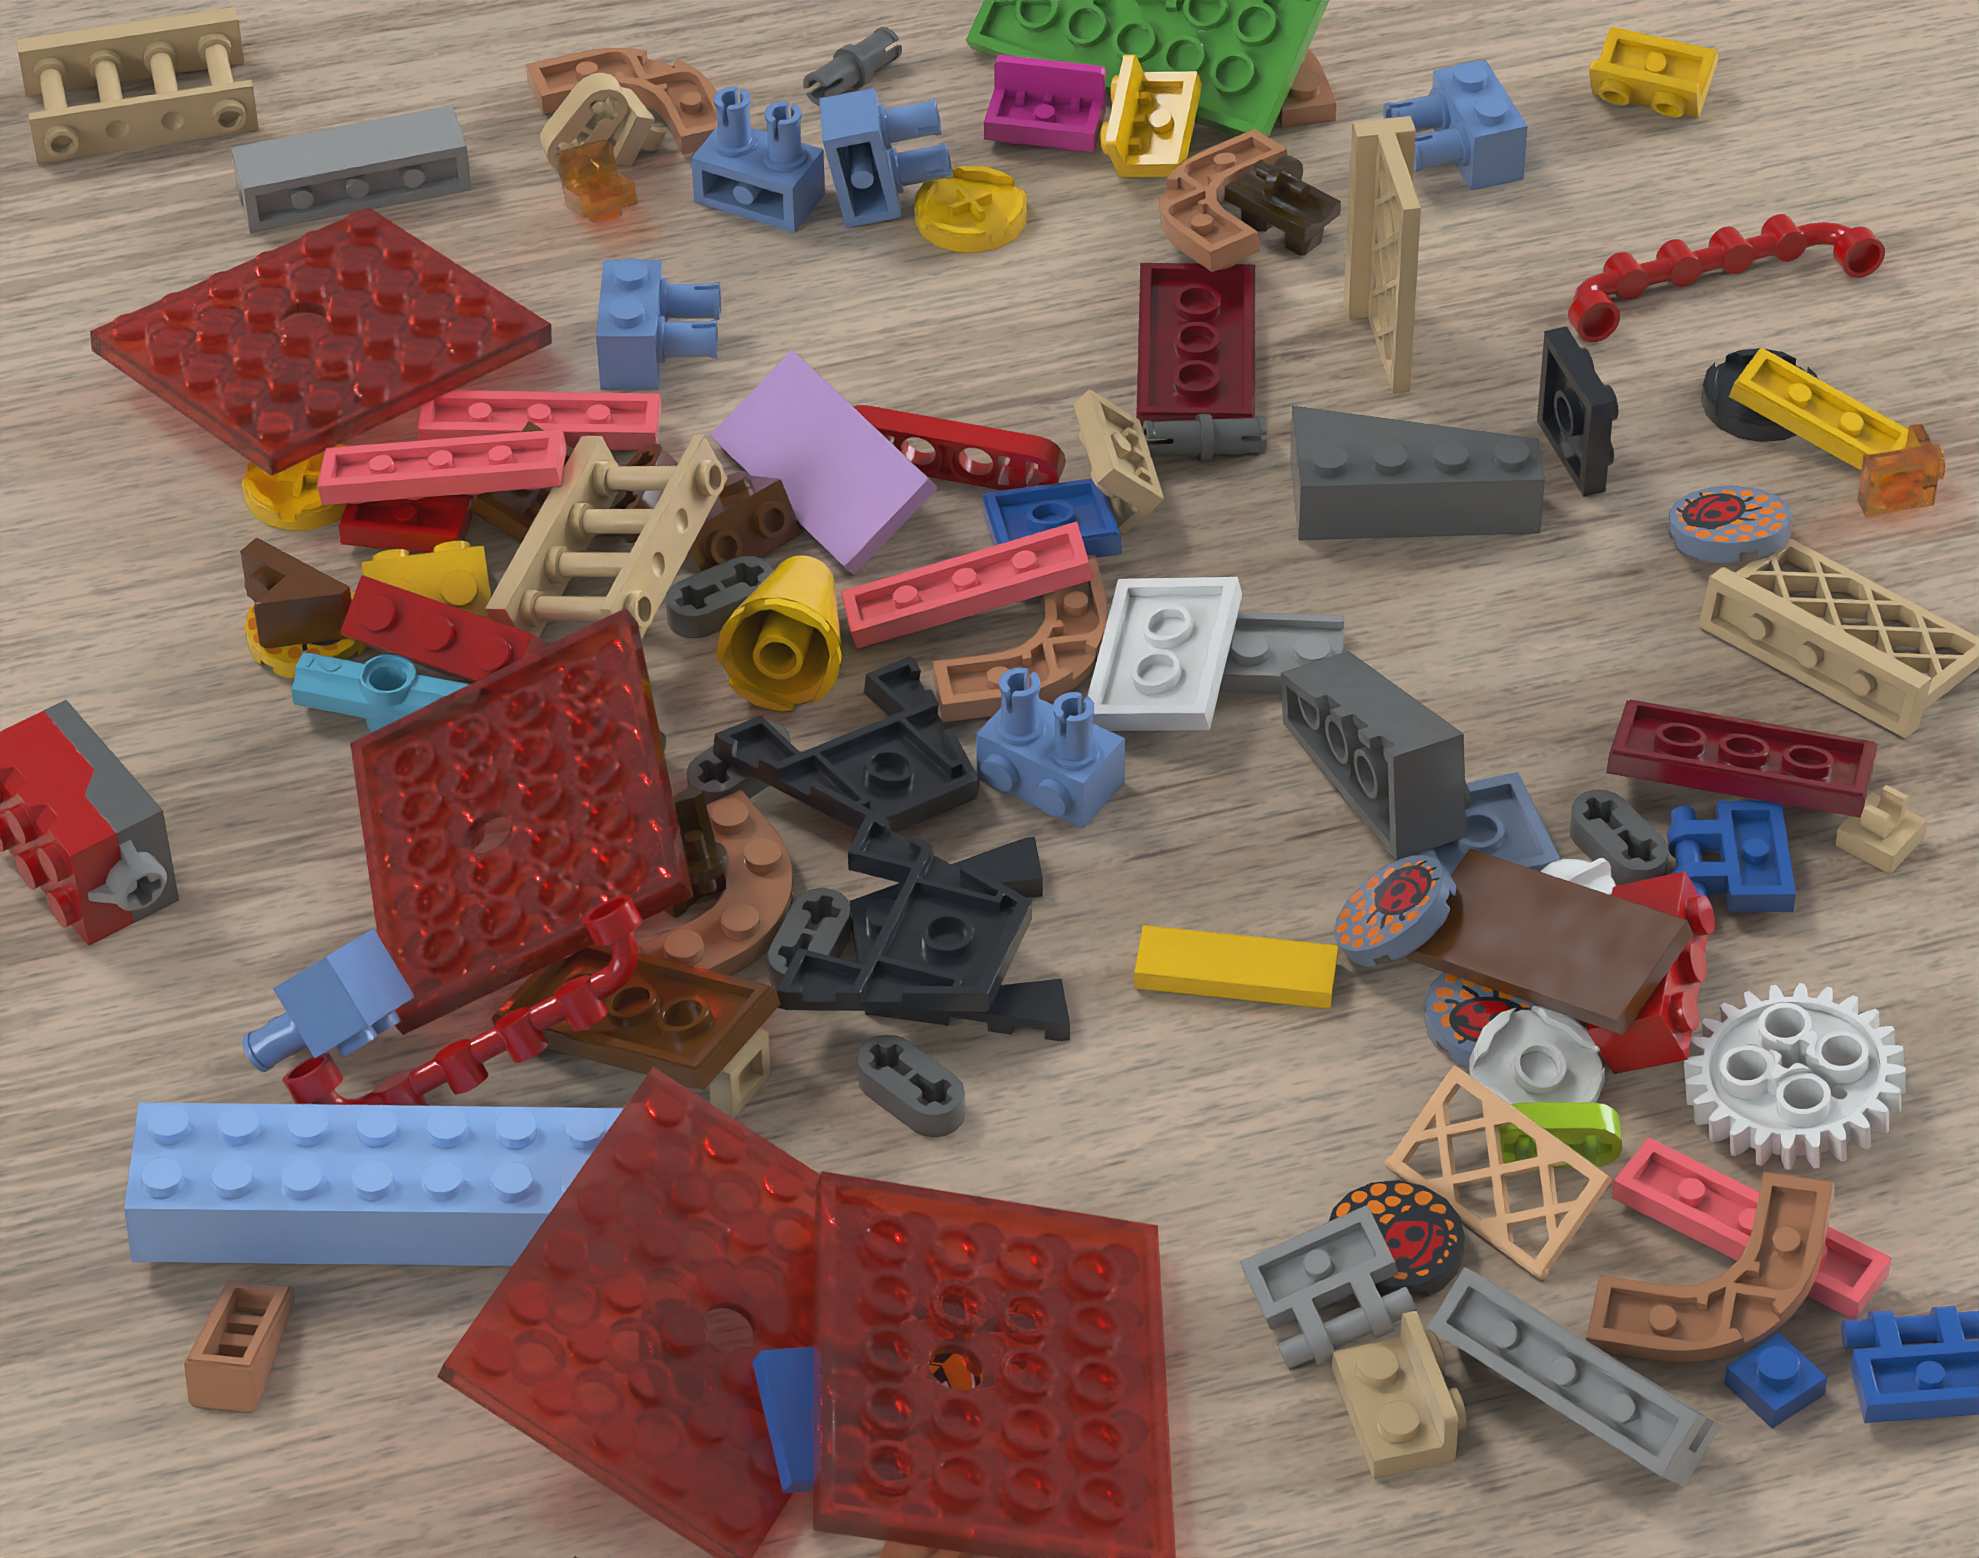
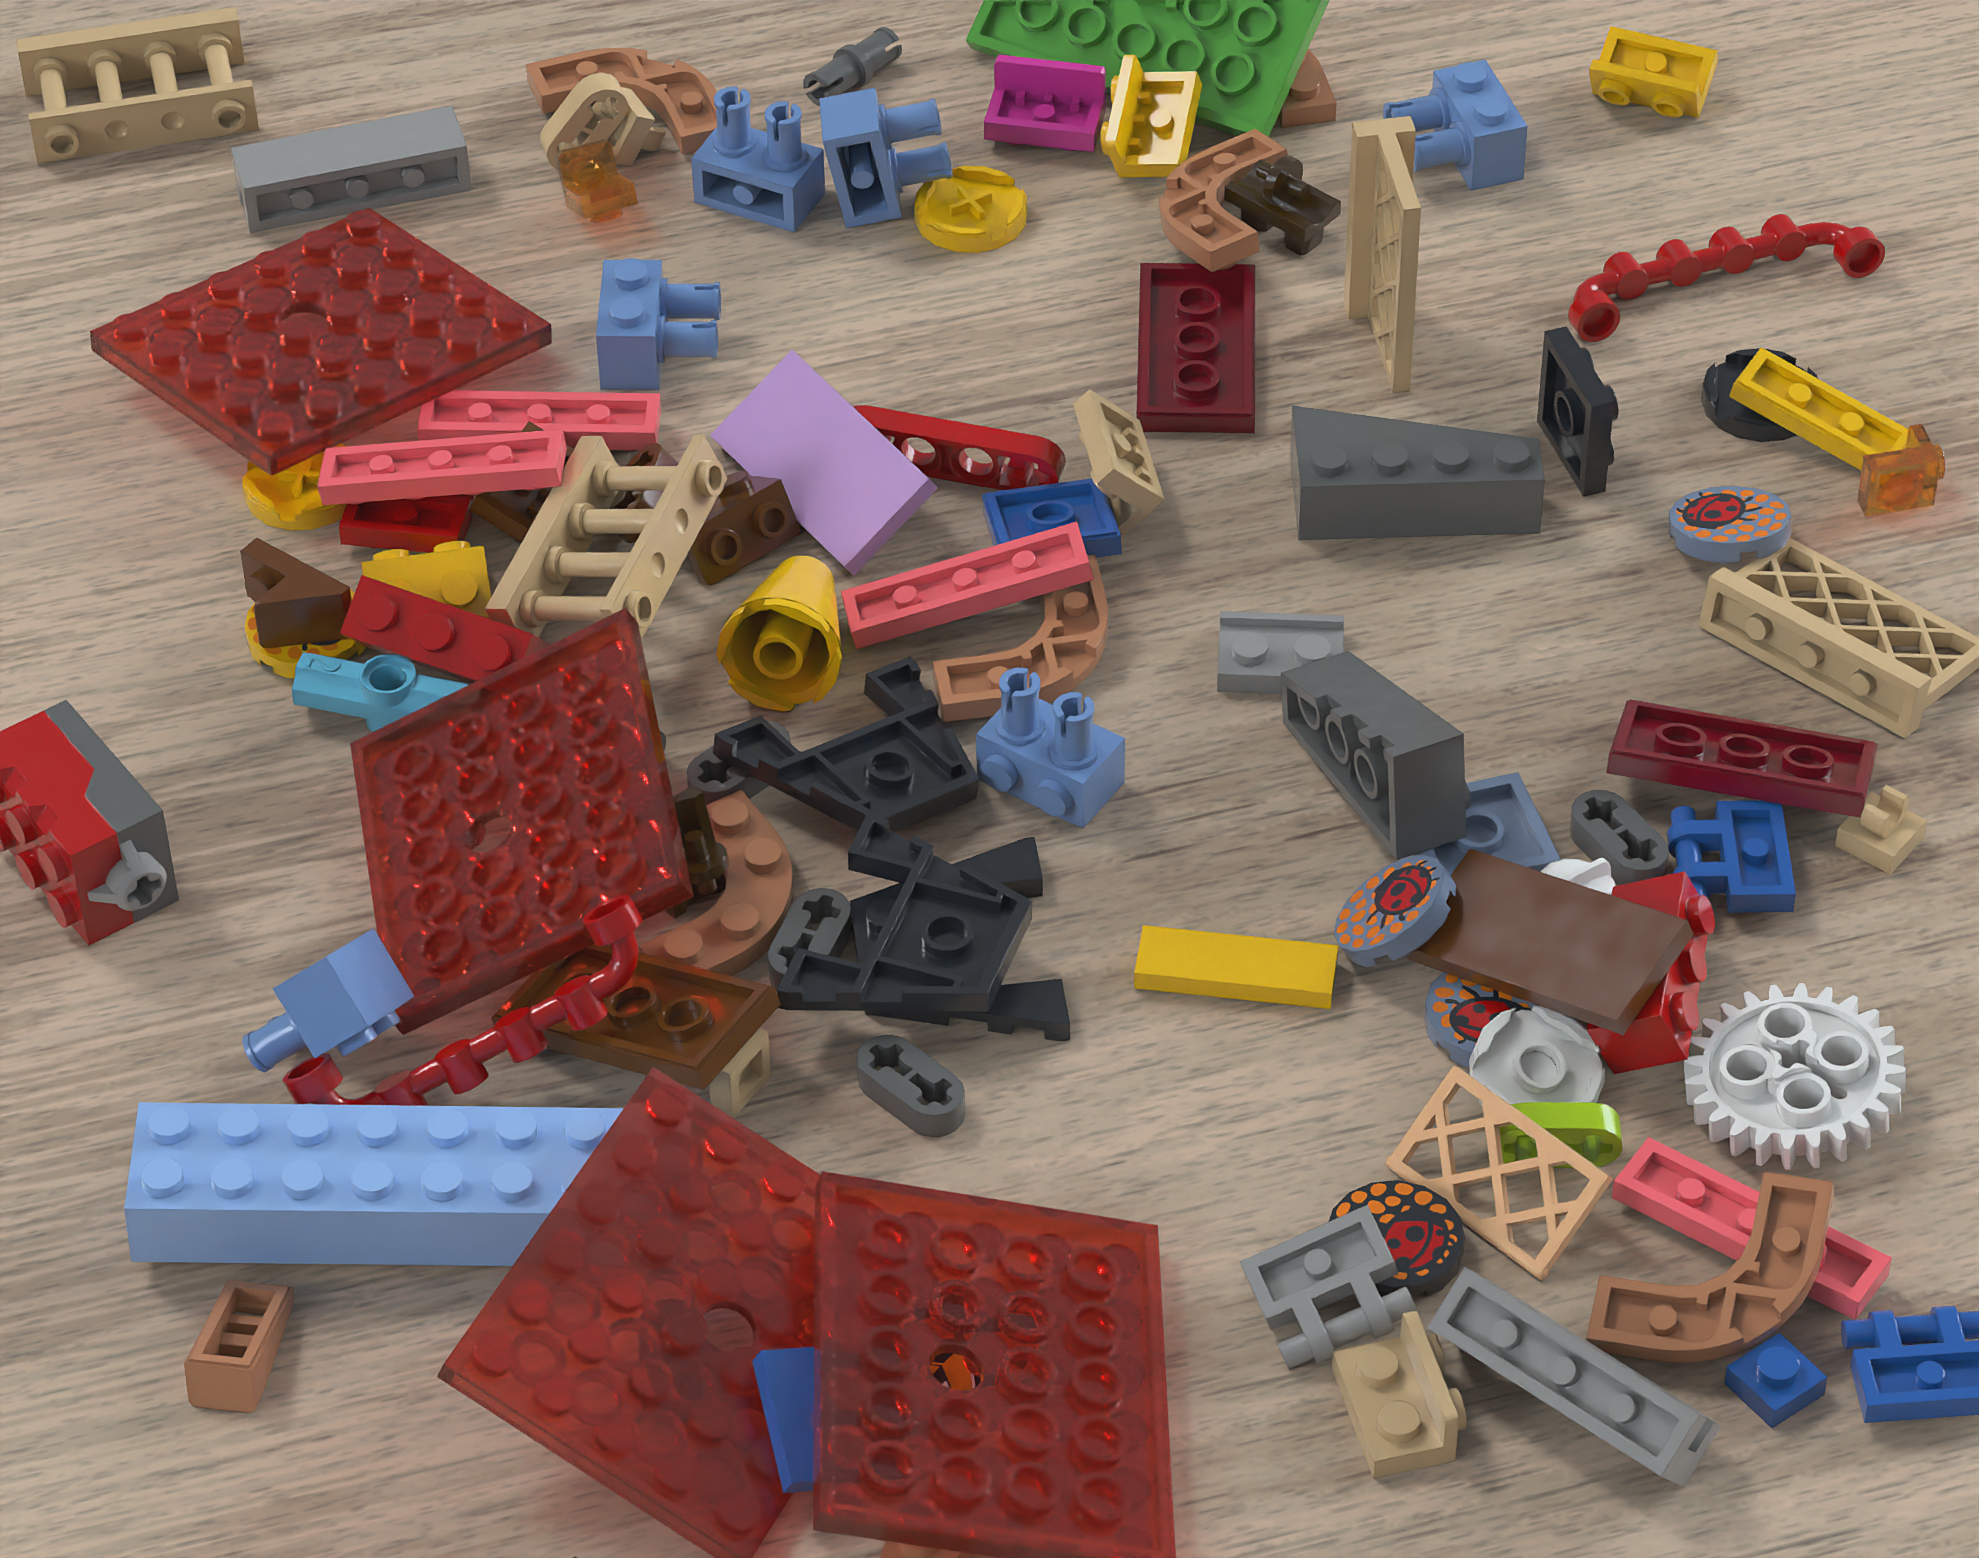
(706, 600): dark grey beam -> none
(1164, 653): white plate -> none
(1205, 437): dark grey pin -> none

